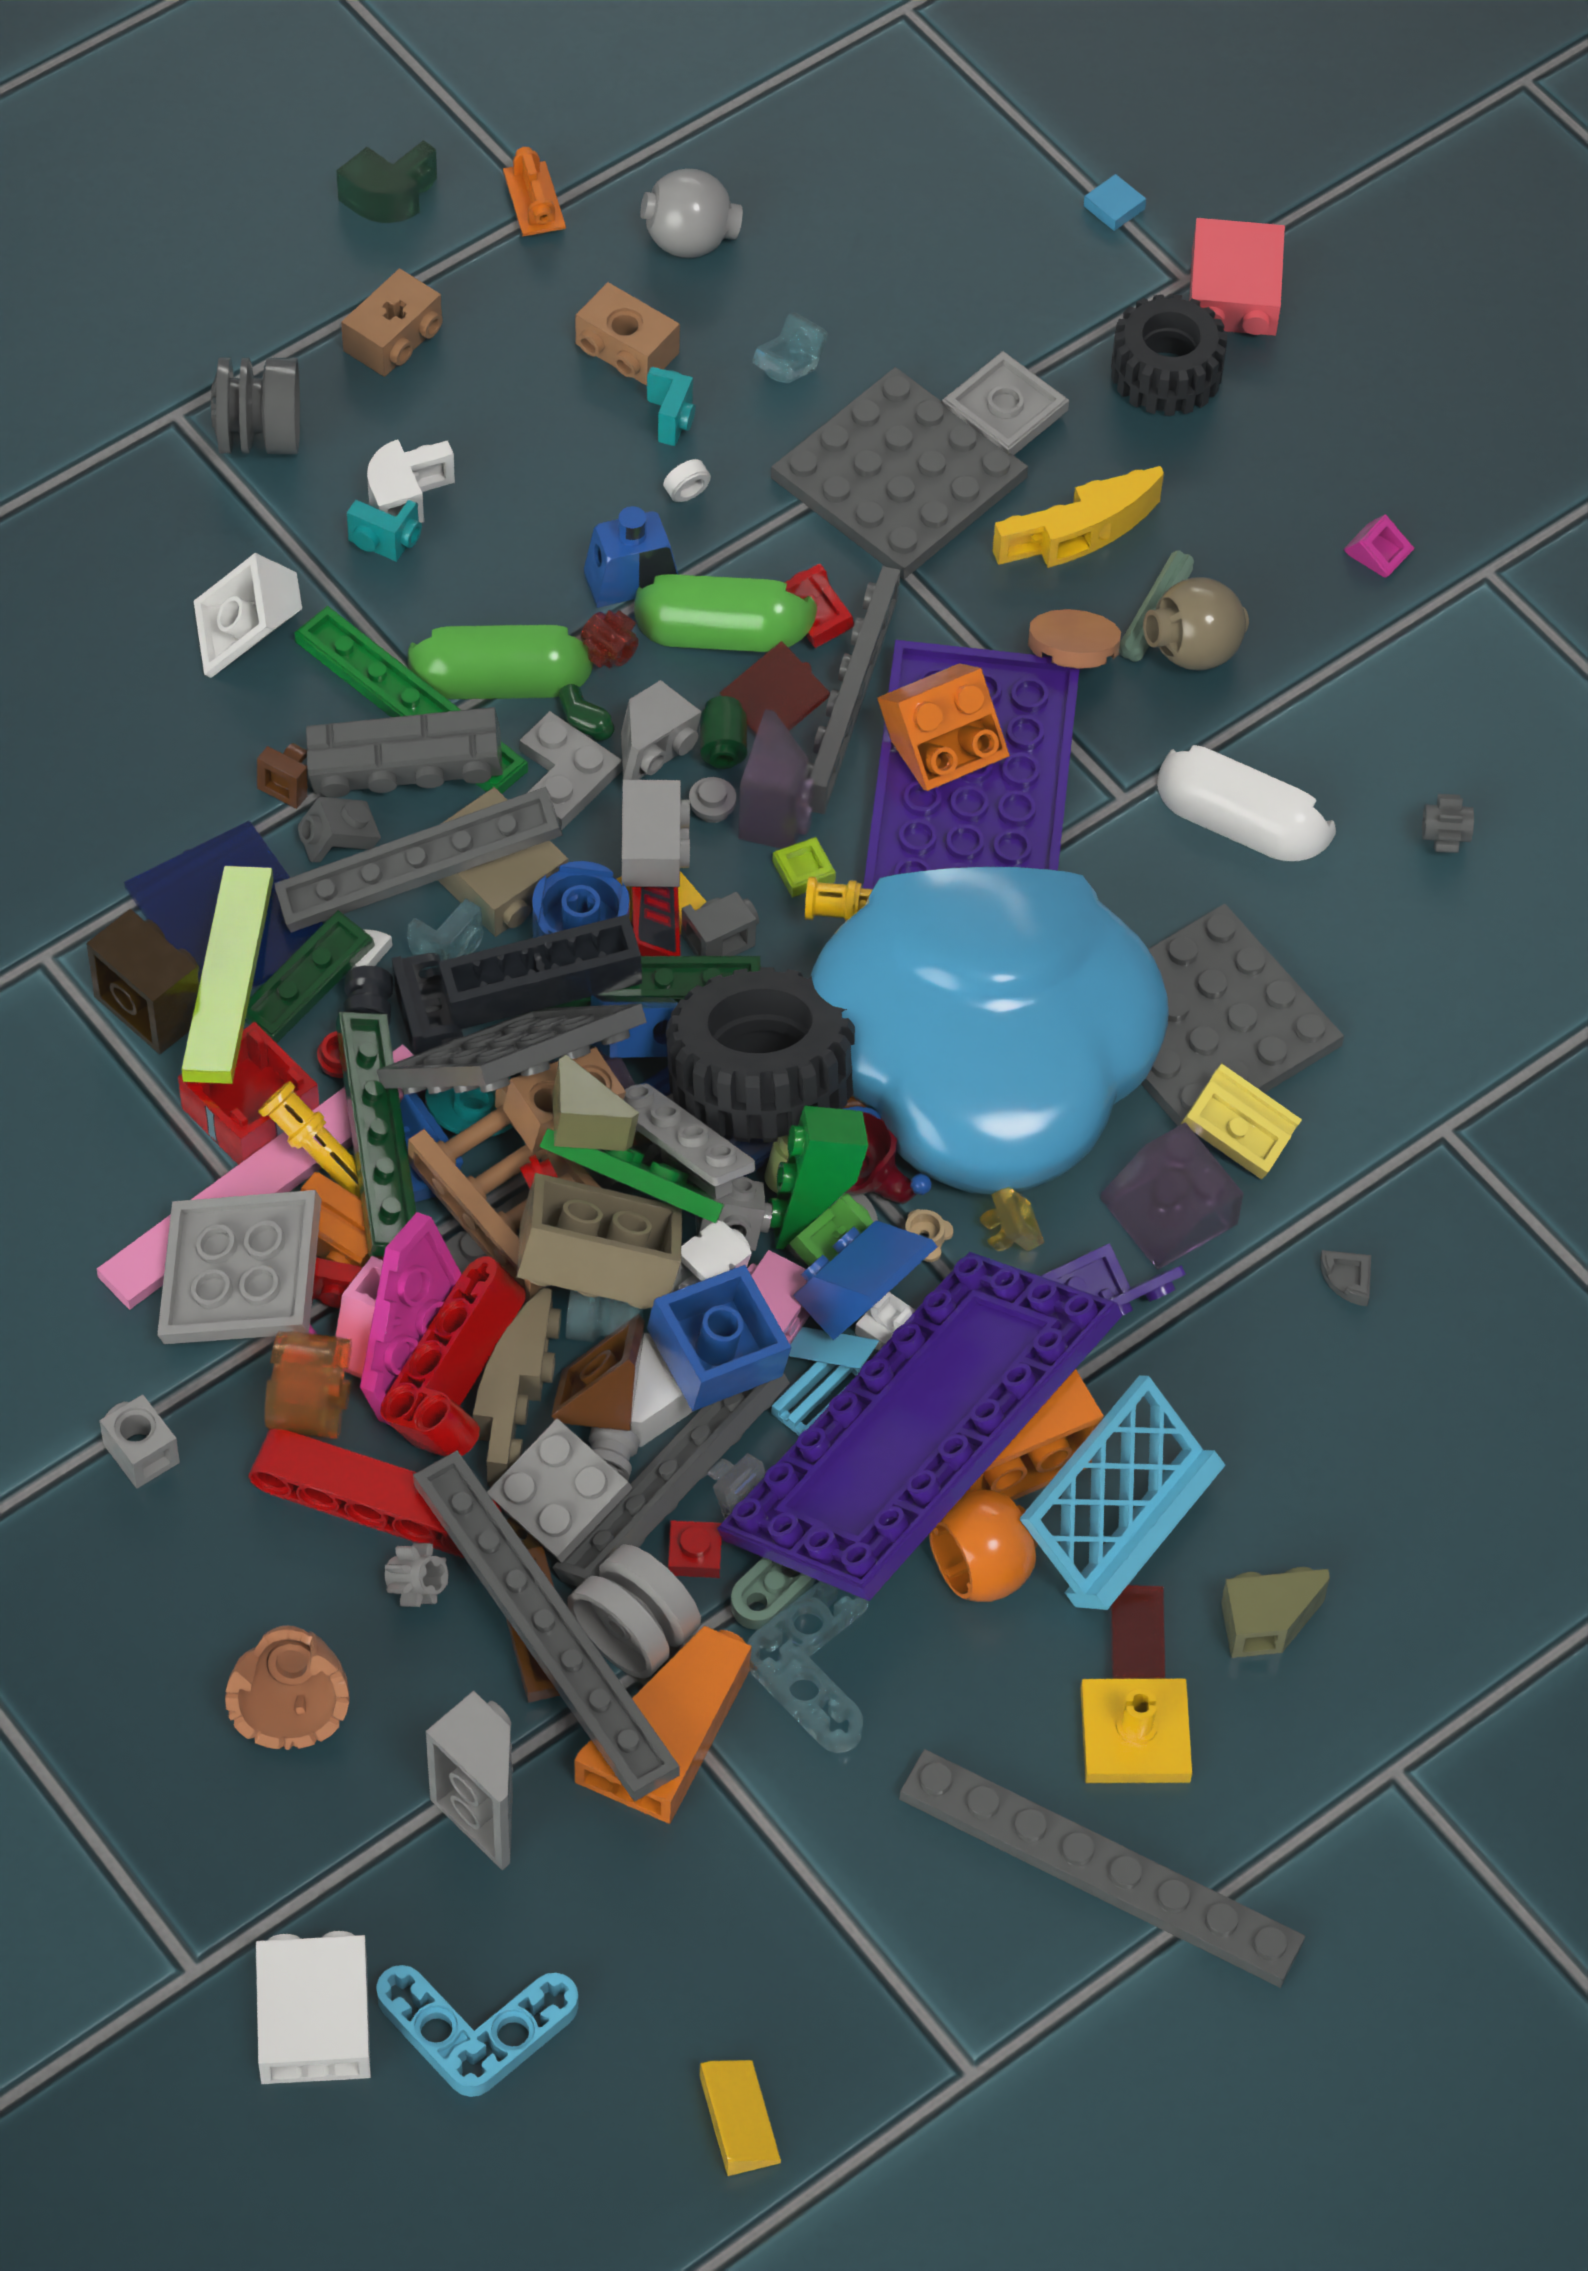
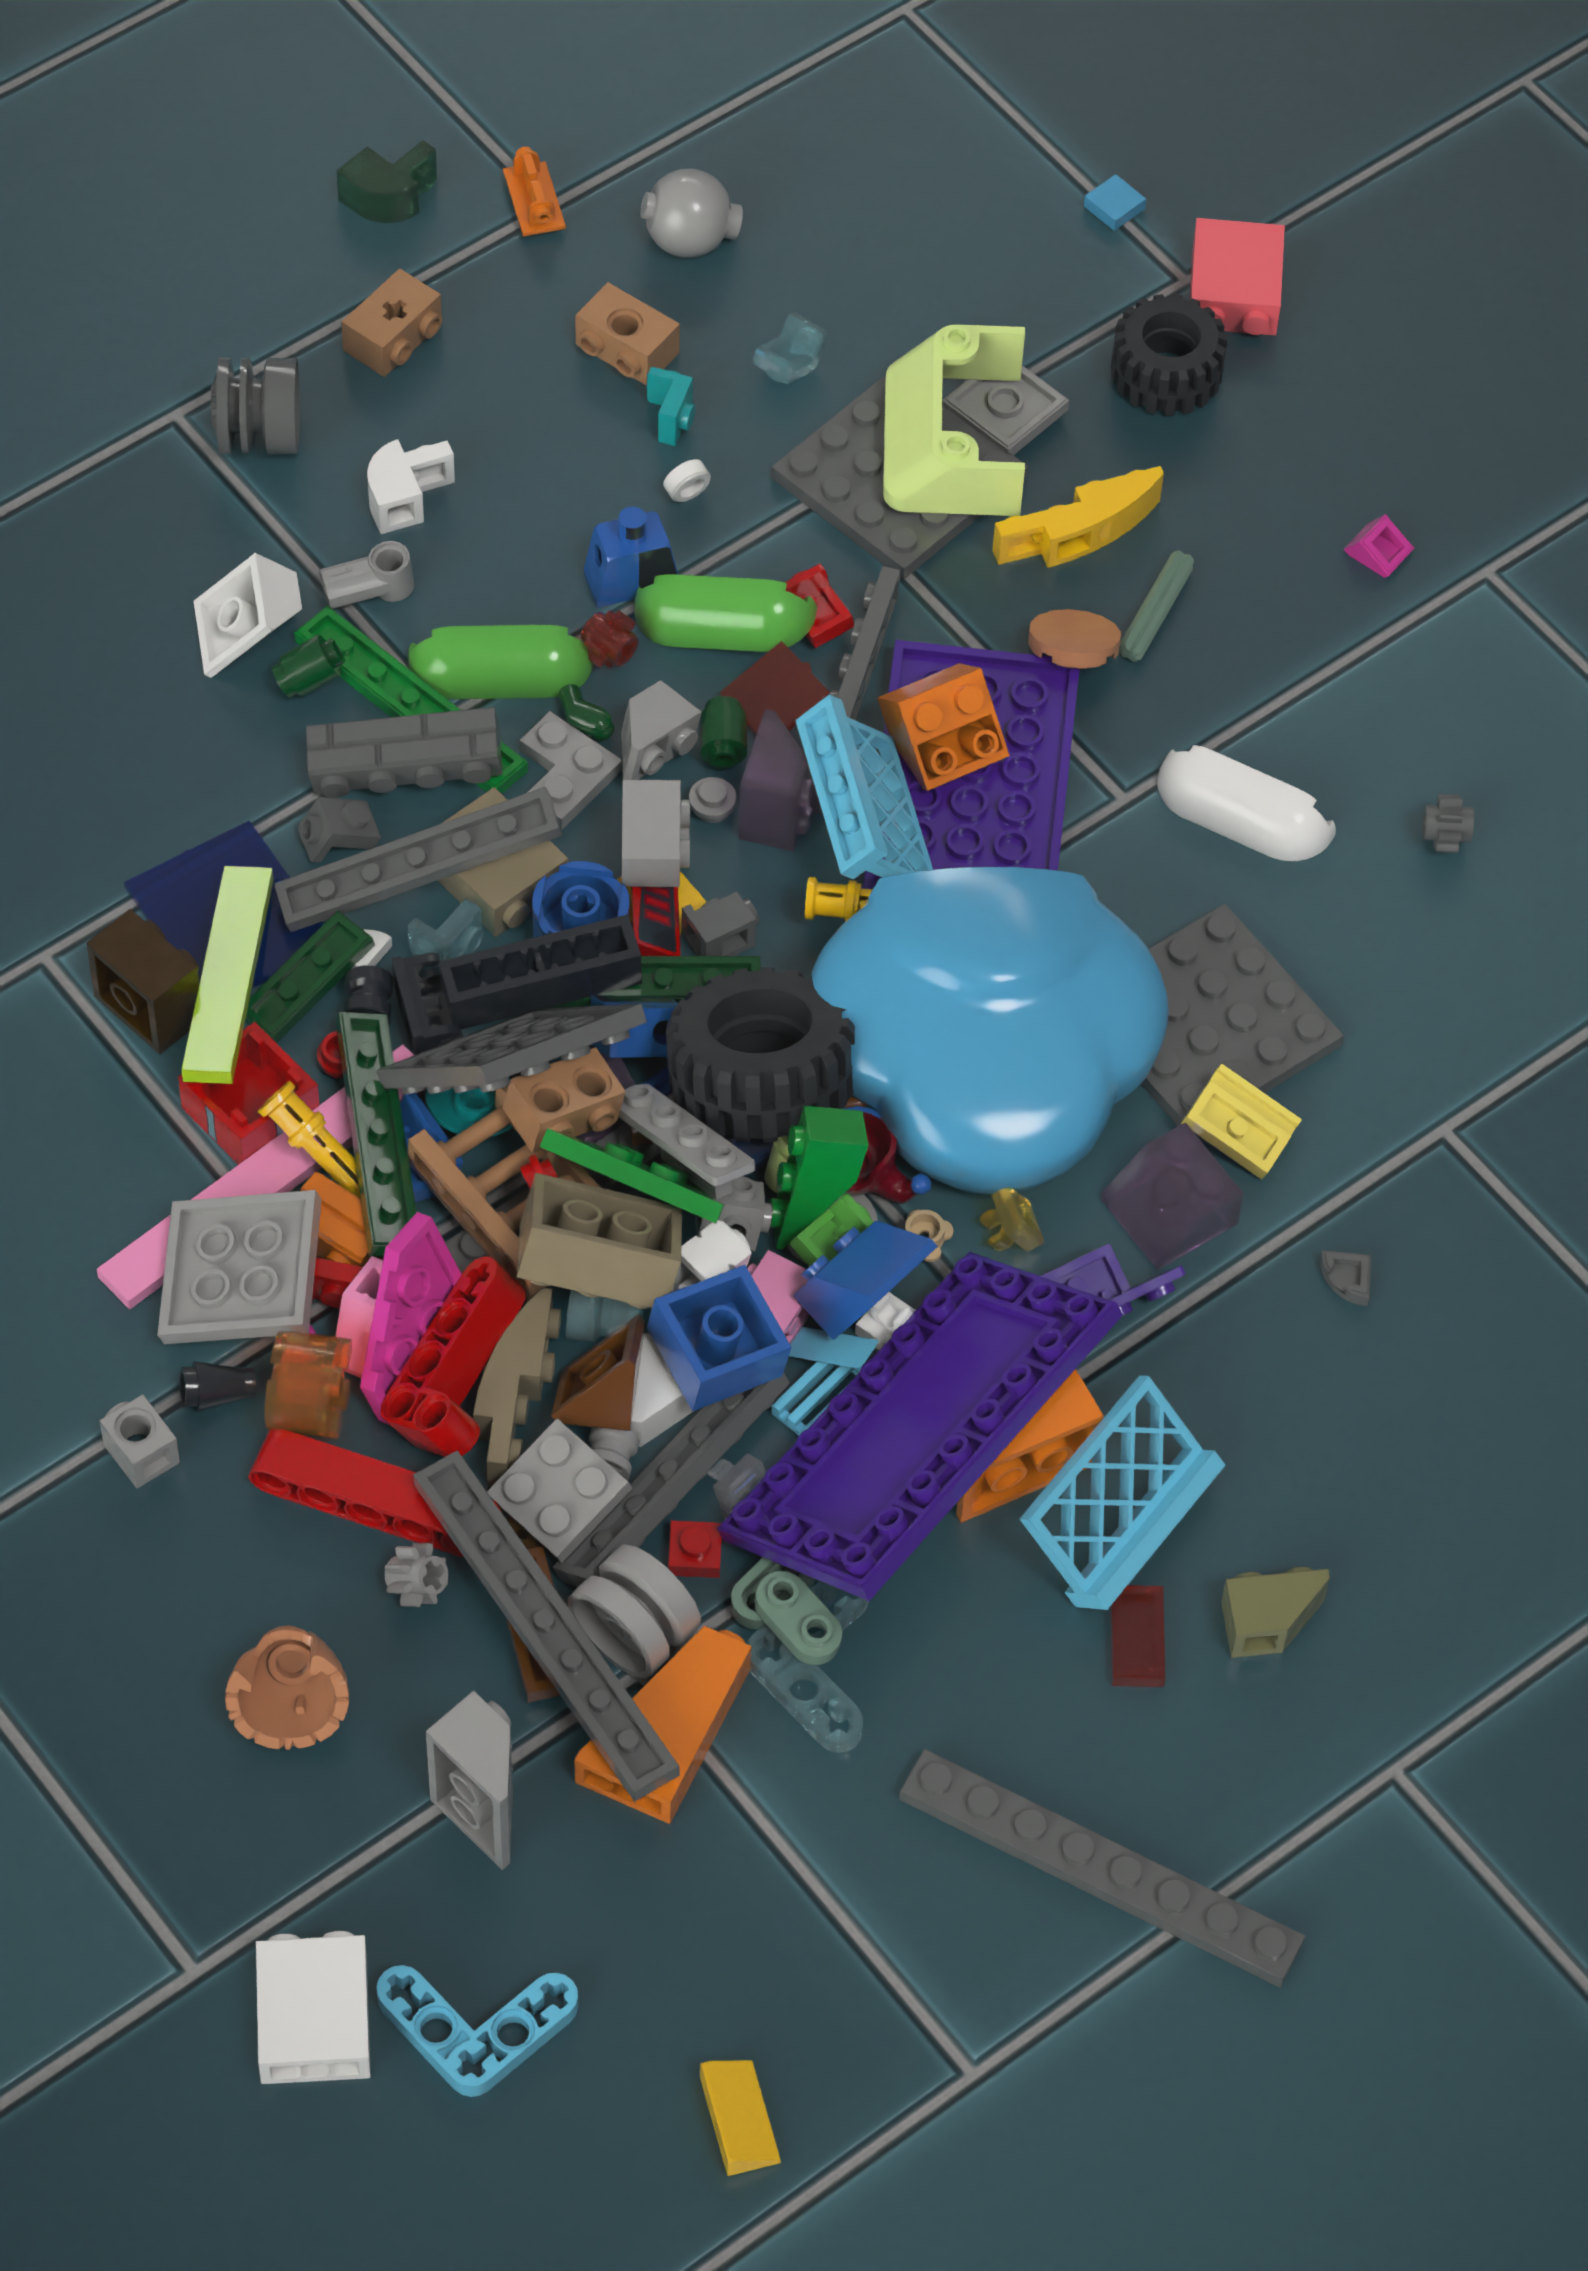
(213, 1385): none -> black cone
(283, 774): reddish brown tile -> none
(308, 666): none -> dark green brick
(382, 532): teal bracket -> none
(382, 574): none -> light grey piece
(589, 1112): olive slope -> none
(794, 1616): none -> sand green plate
(800, 862): lime tile -> none
(844, 789): none -> medium azure fence
(938, 468): none -> yellowish green windscreen
(984, 1546): orange wheel -> none
(1136, 1731): yellow tile -> none
(1197, 623): dark tan brick -> none

